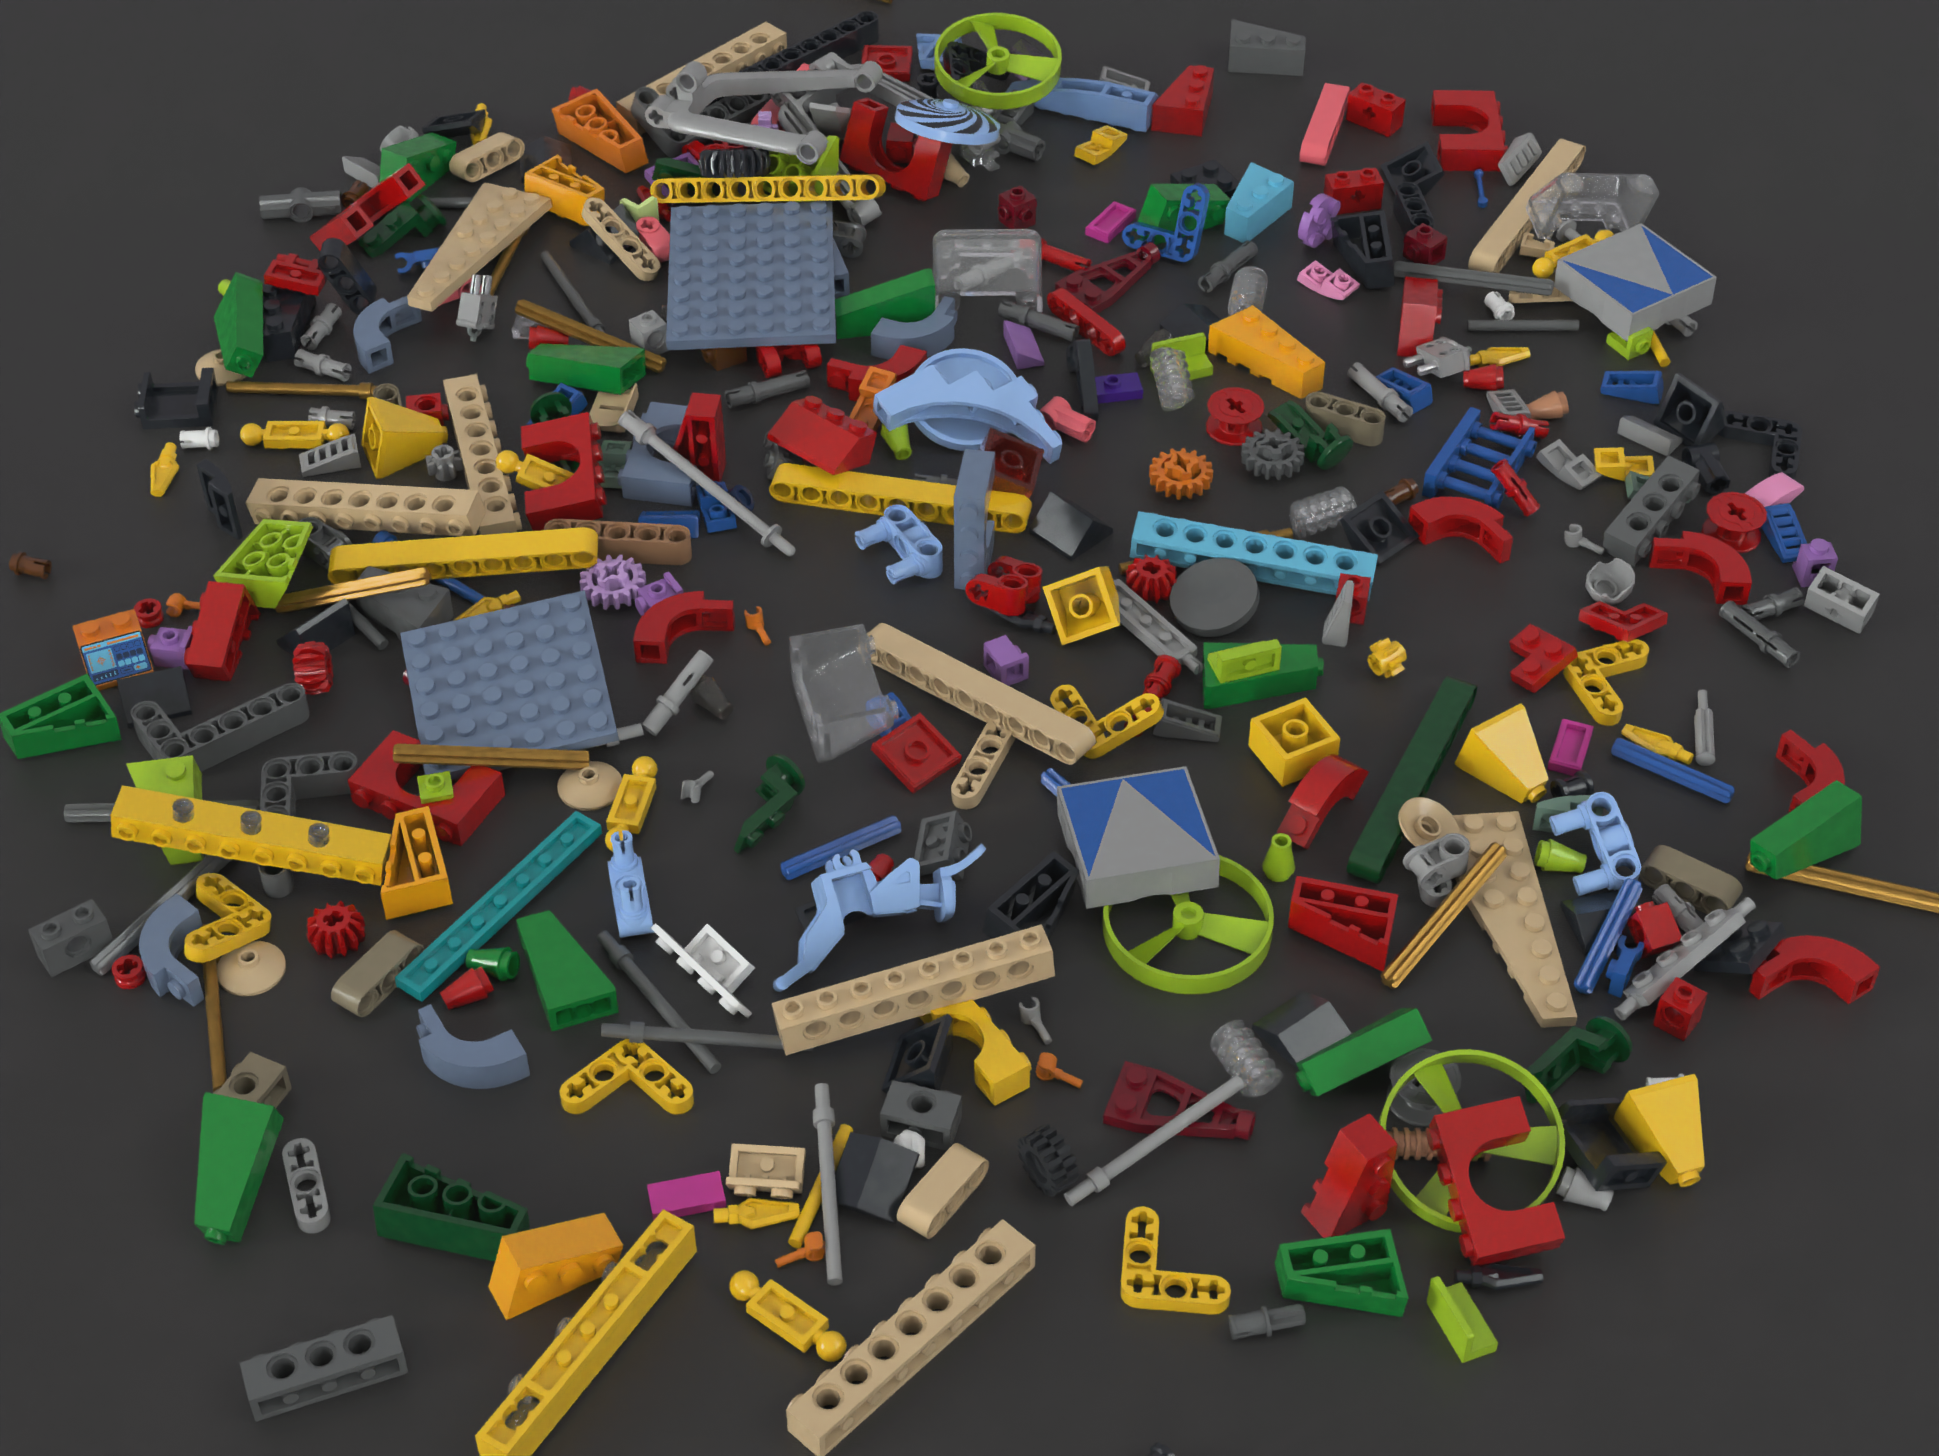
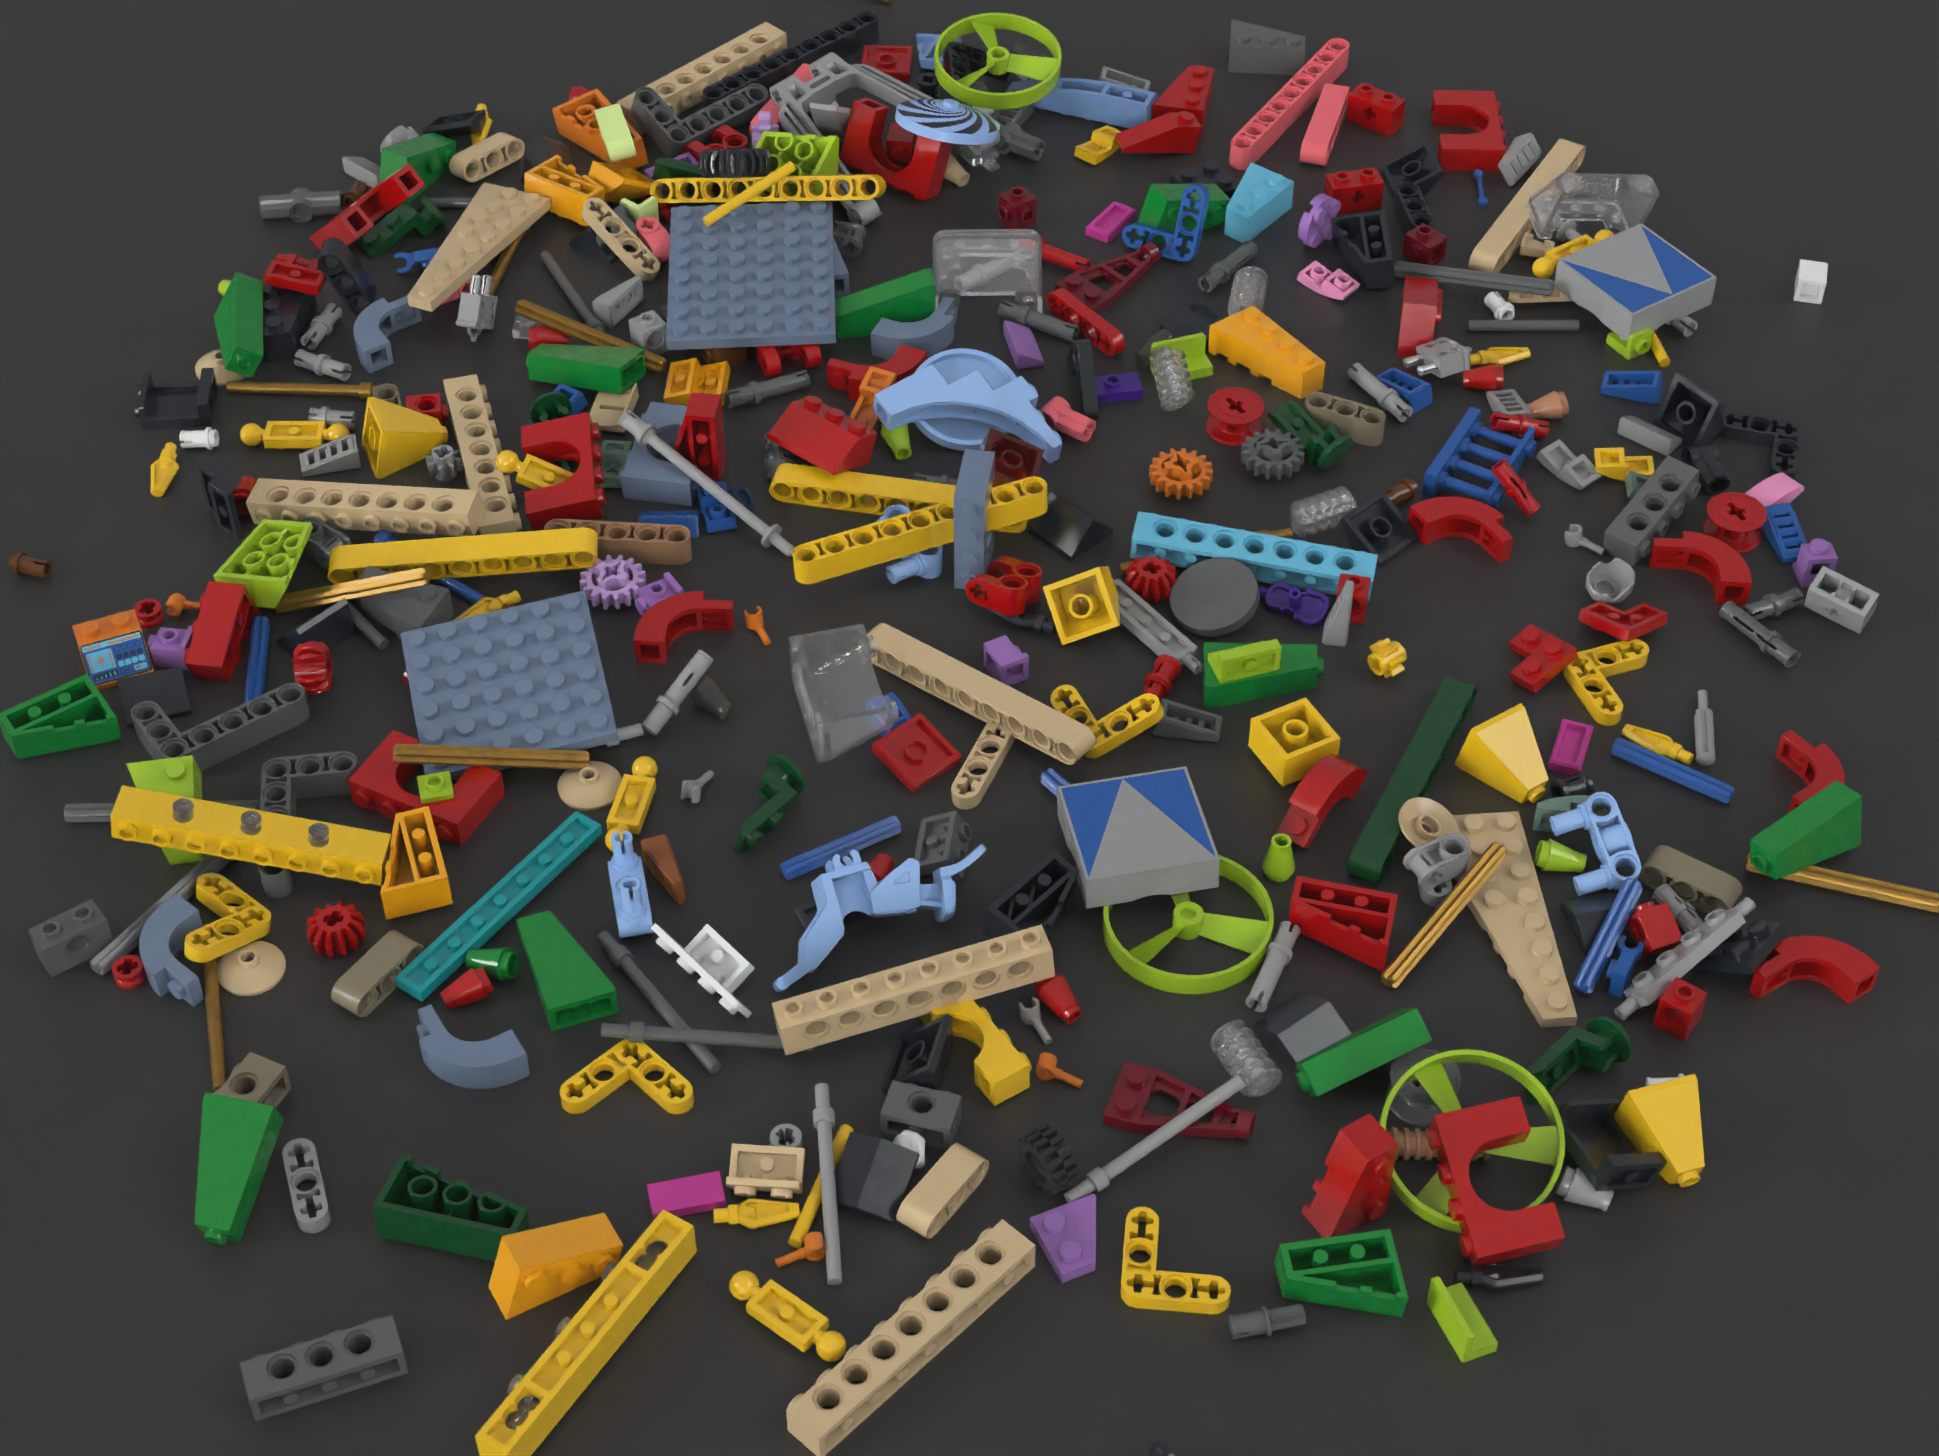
(241, 494): none -> red cone
(257, 658): none -> blue axle
(615, 132): none -> yellowish green beam
(617, 303): none -> light grey slope
(620, 182): none -> light orange slope
(661, 862): none -> dark orange slope
(690, 377): none -> light orange slope
(695, 90): light grey piece -> none
(748, 194): none -> yellow bar
(784, 1132): none -> light grey bush
(911, 532): none -> yellow beam
(1059, 998): none -> red cone
(1068, 1237): none -> medium lavender wing
(1162, 135): none -> red slope
(1277, 956): none -> light grey pin
(1288, 104): none -> coral beam
(1306, 607): none -> dark purple piece
(1810, 281): none -> white brick

